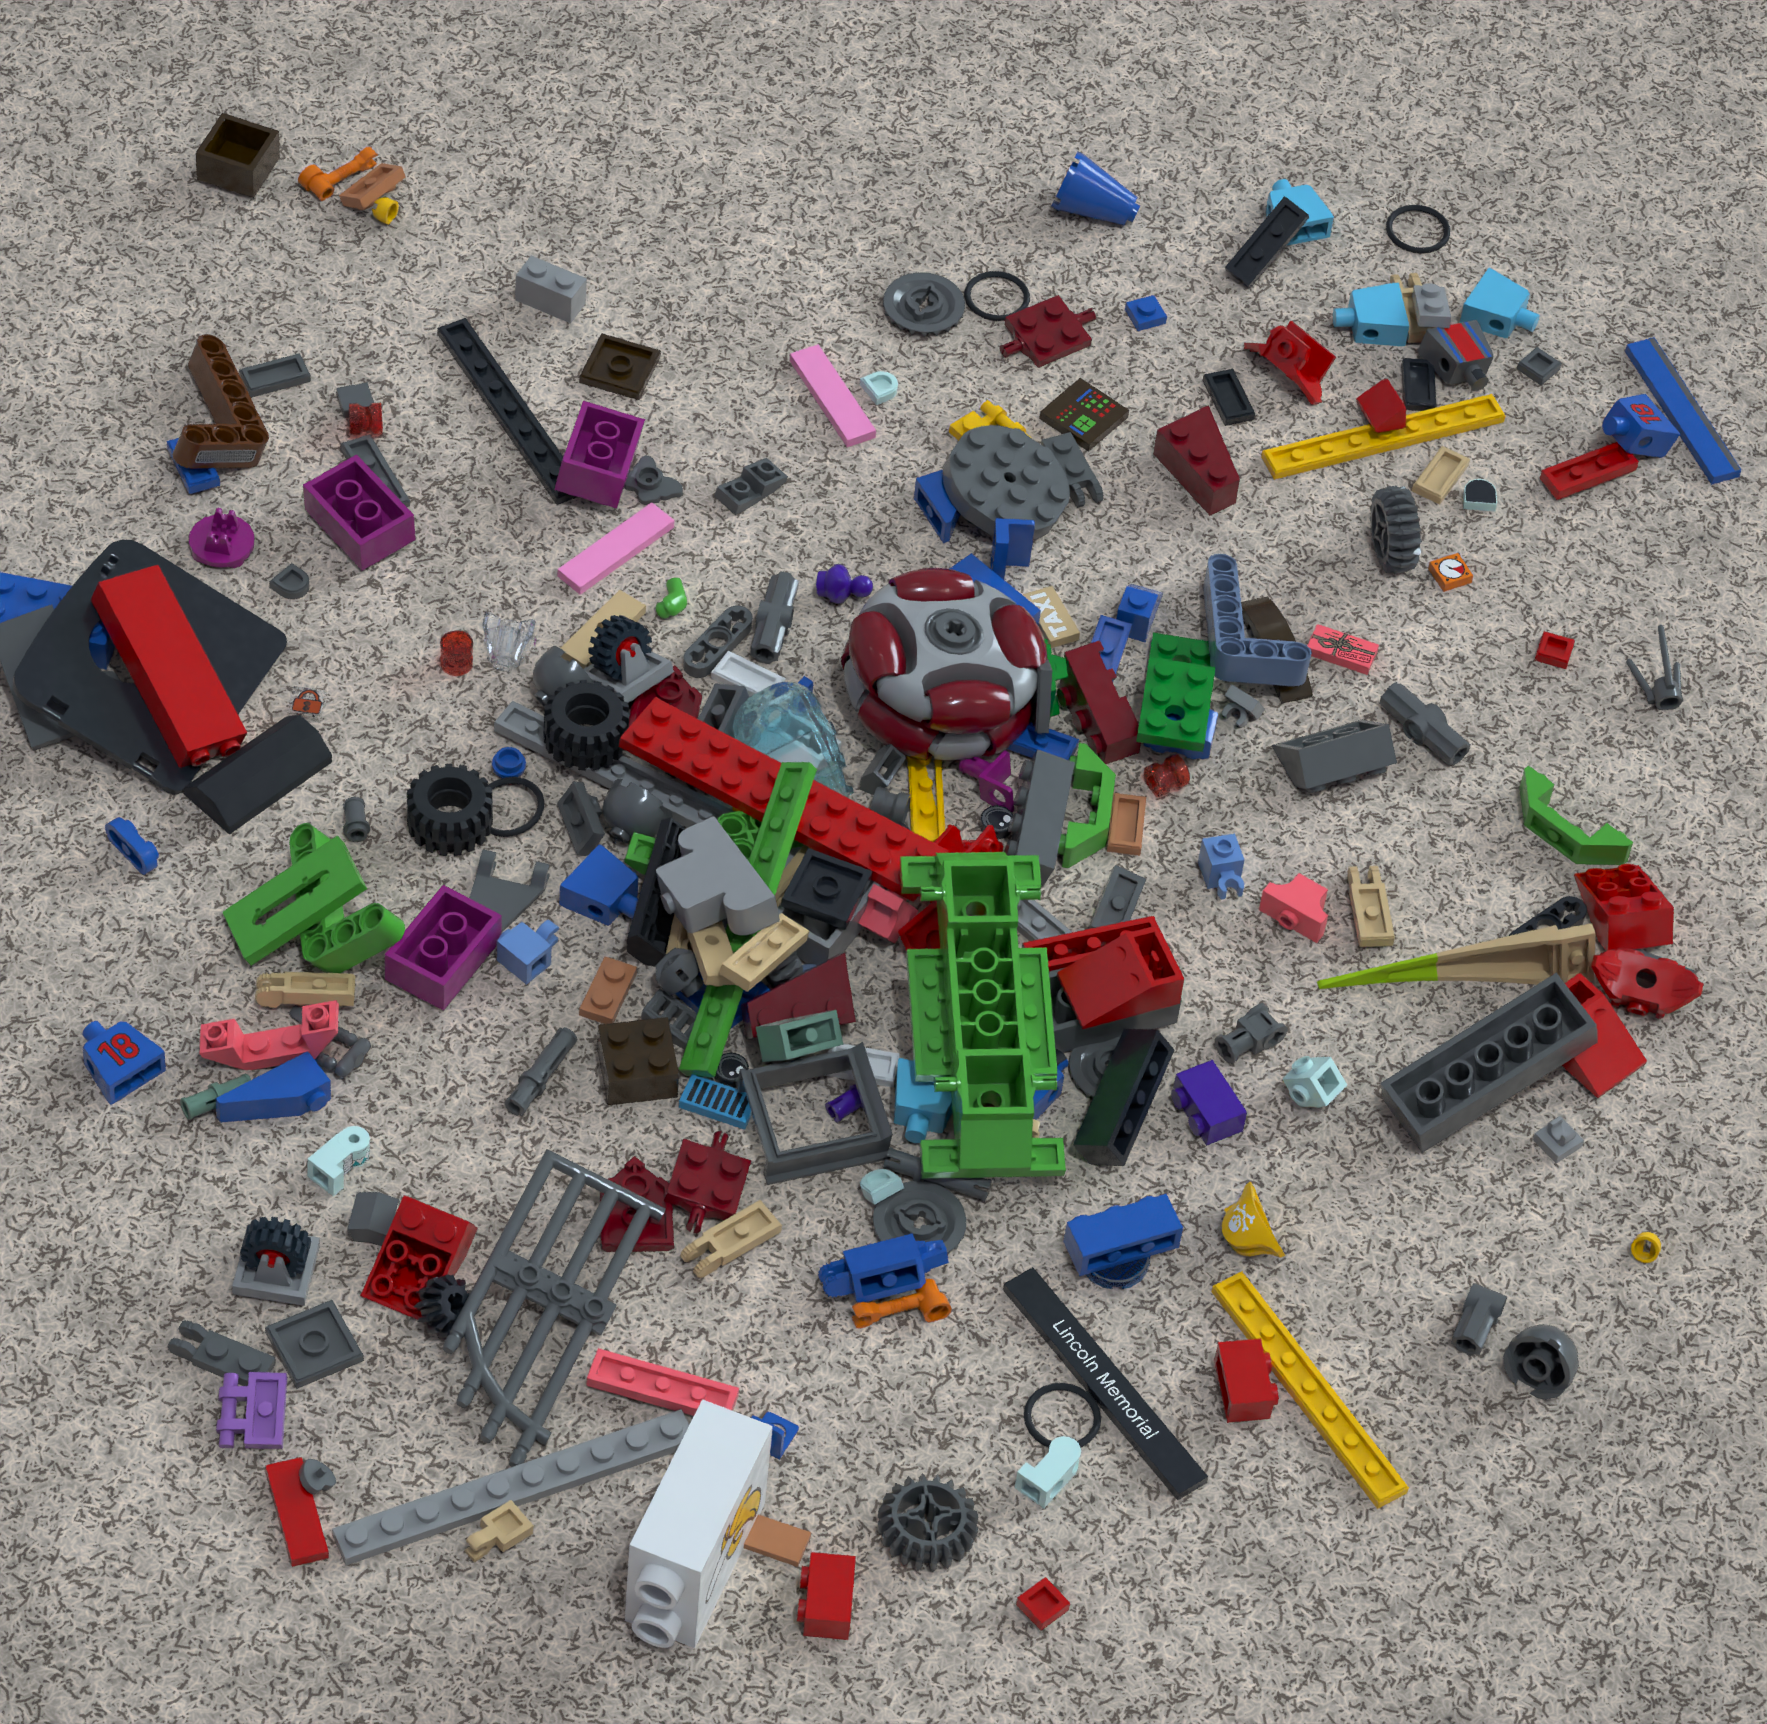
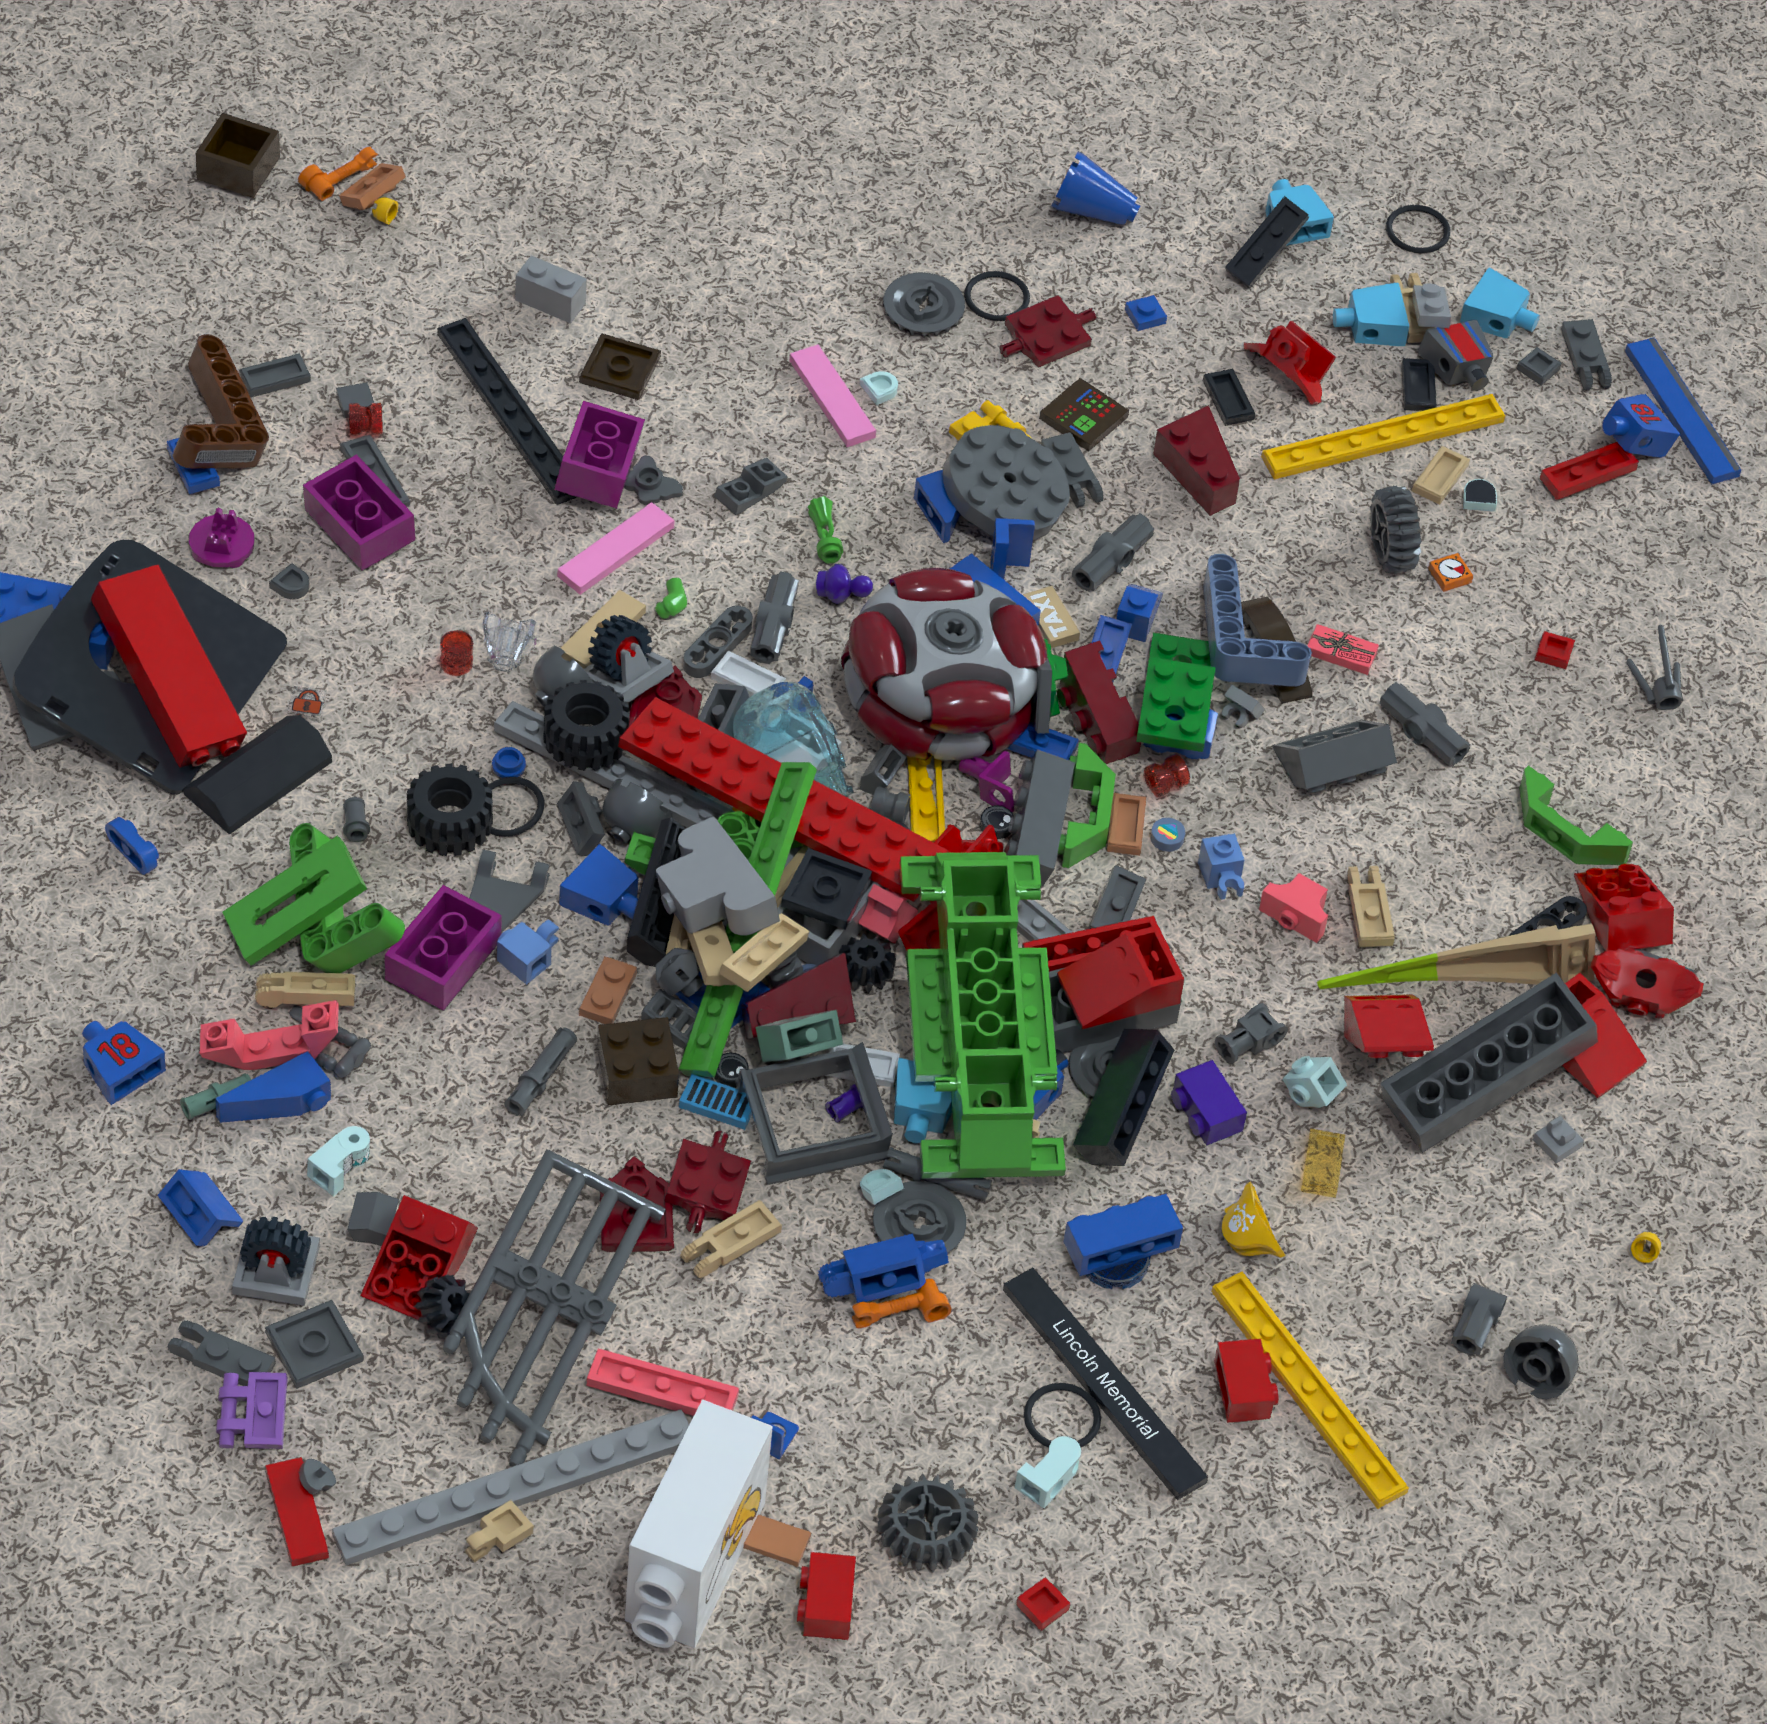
(198, 1205): none -> blue panel
(829, 547): none -> bright green piece
(868, 962): none -> black gear
(1113, 552): none -> dark grey piece
(1167, 834): none -> sand blue tile
(1323, 1163): none -> clear yellow tile
(1383, 407): red slope -> none
(1387, 1025): none -> red slope
(1586, 352): none -> dark grey hinge

